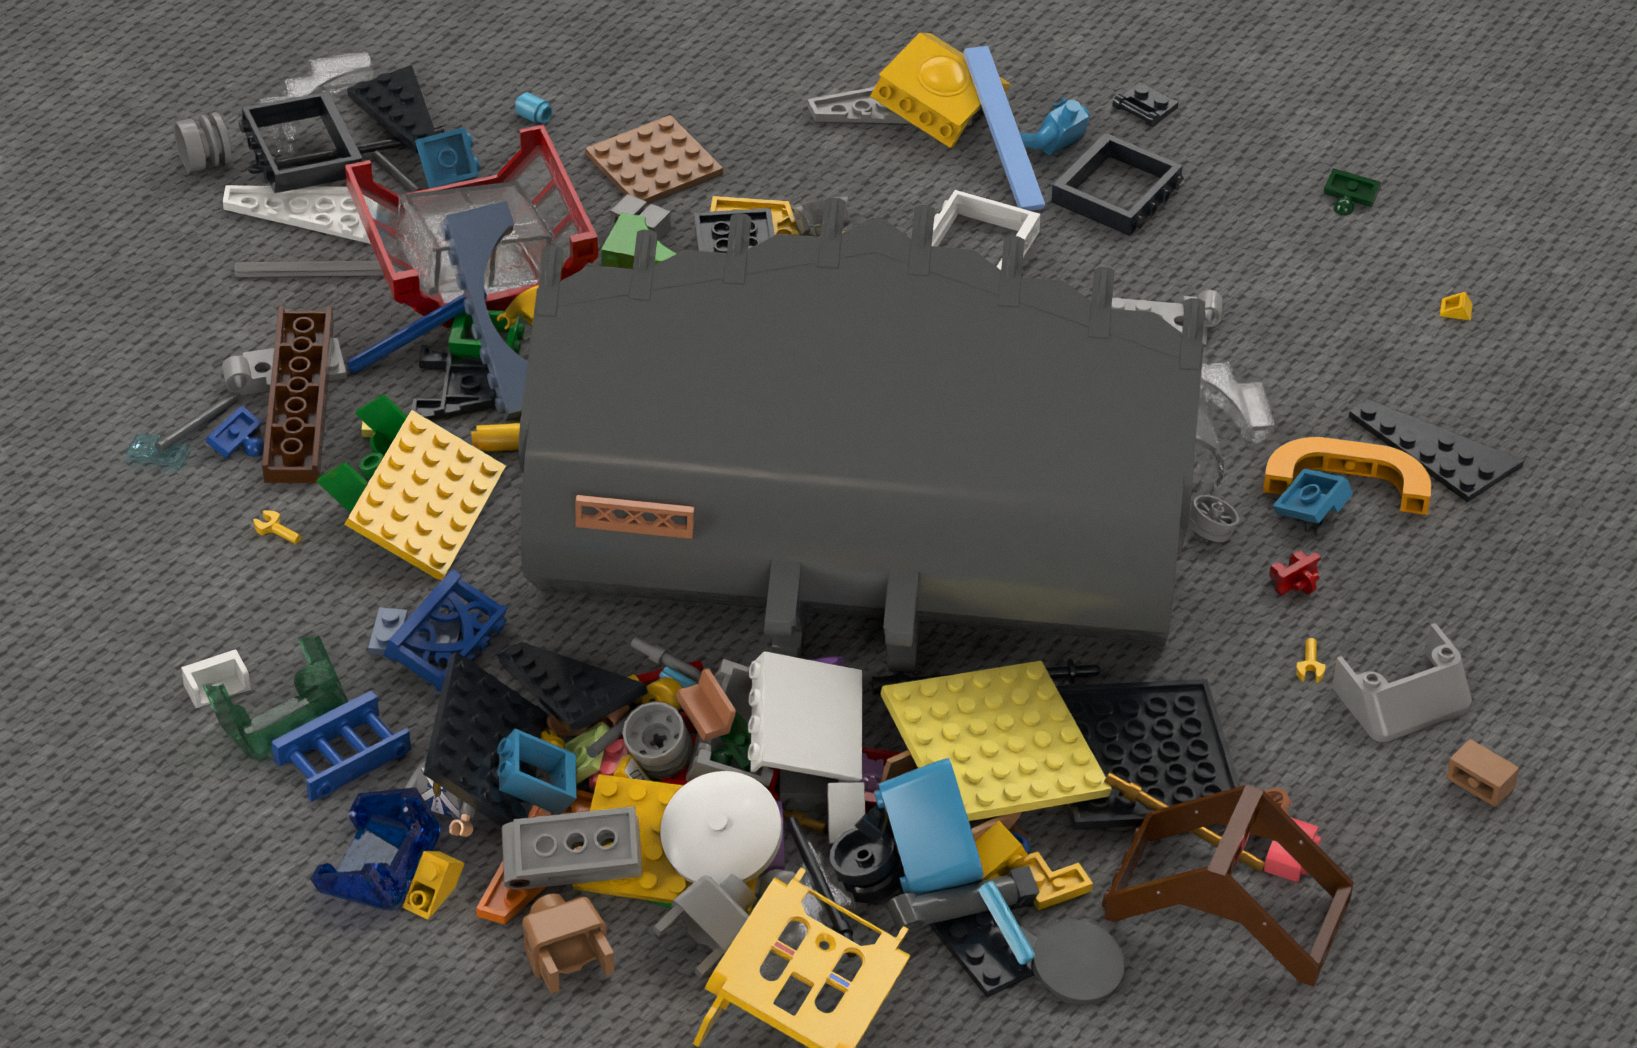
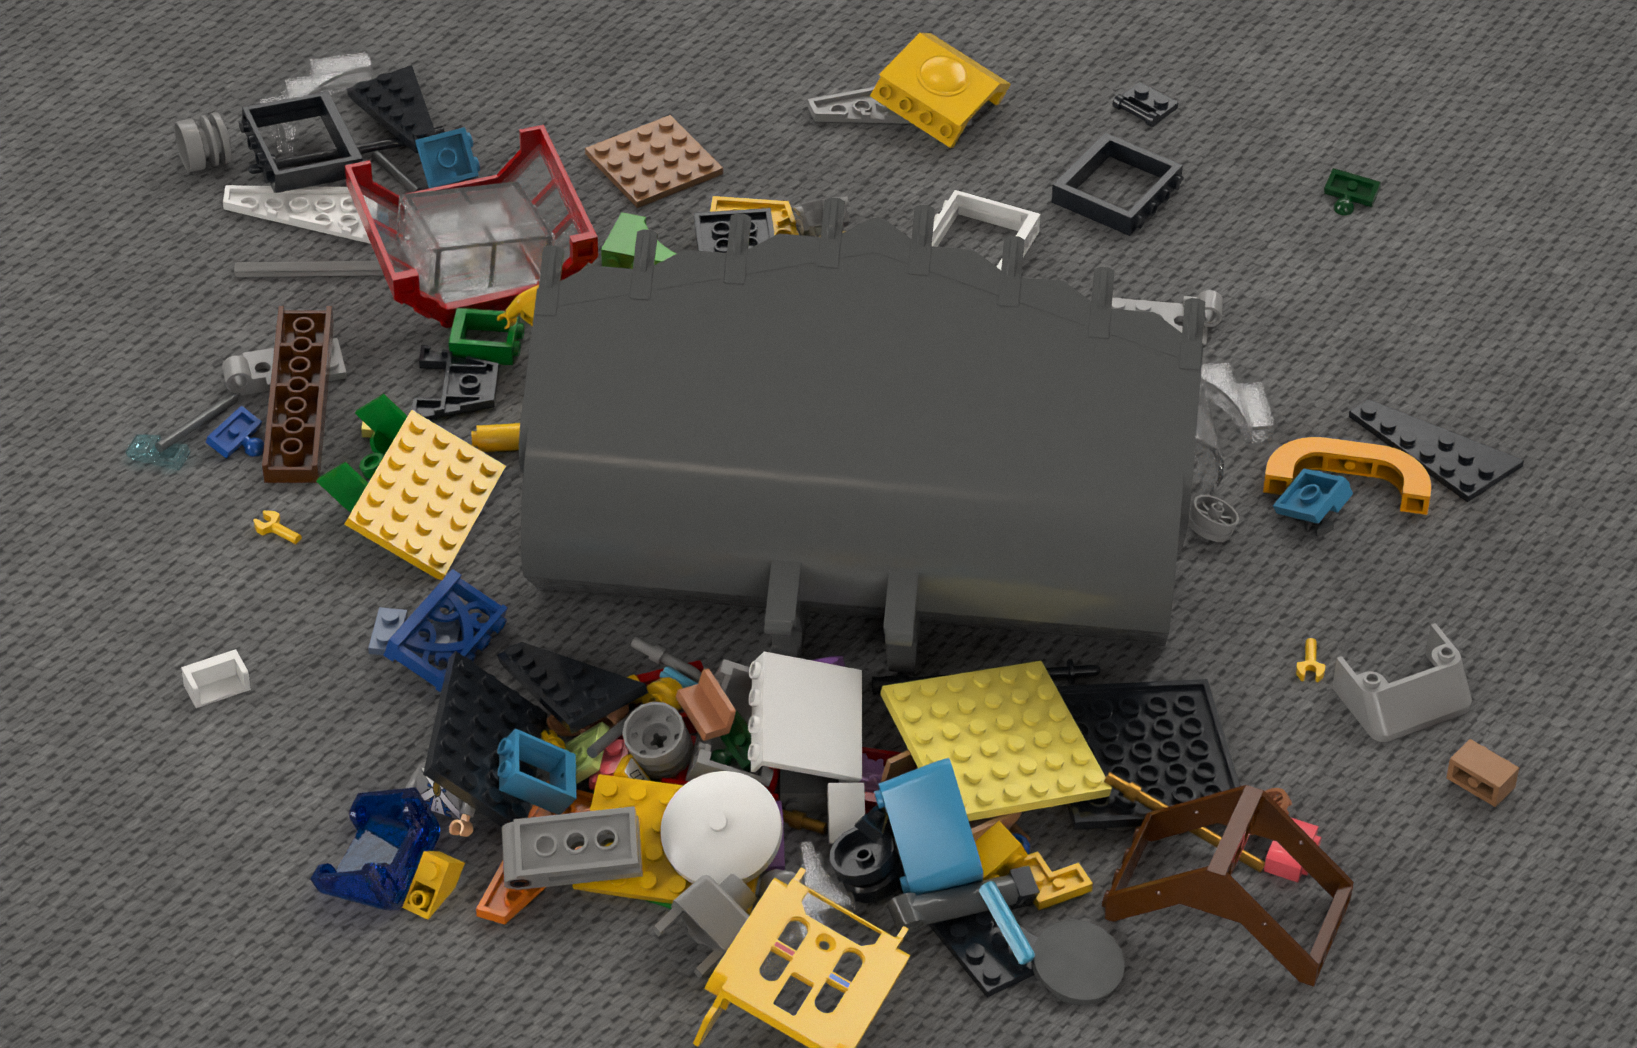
(317, 694): clear green windscreen -> none
(334, 724): blue fence -> none
(408, 334): blue axle -> none
(472, 240): sand blue arch -> none
(533, 108): medium azure brick -> none
(564, 938): medium nougat piece -> none
(634, 521): nougat fence -> none
(656, 217): light grey piece -> none
(839, 924): black bar -> none
(1003, 128): light blue tile -> none
(1059, 128): dark azure torso -> none
(1298, 576): red hips -> none
(1456, 306): yellow slope -> none

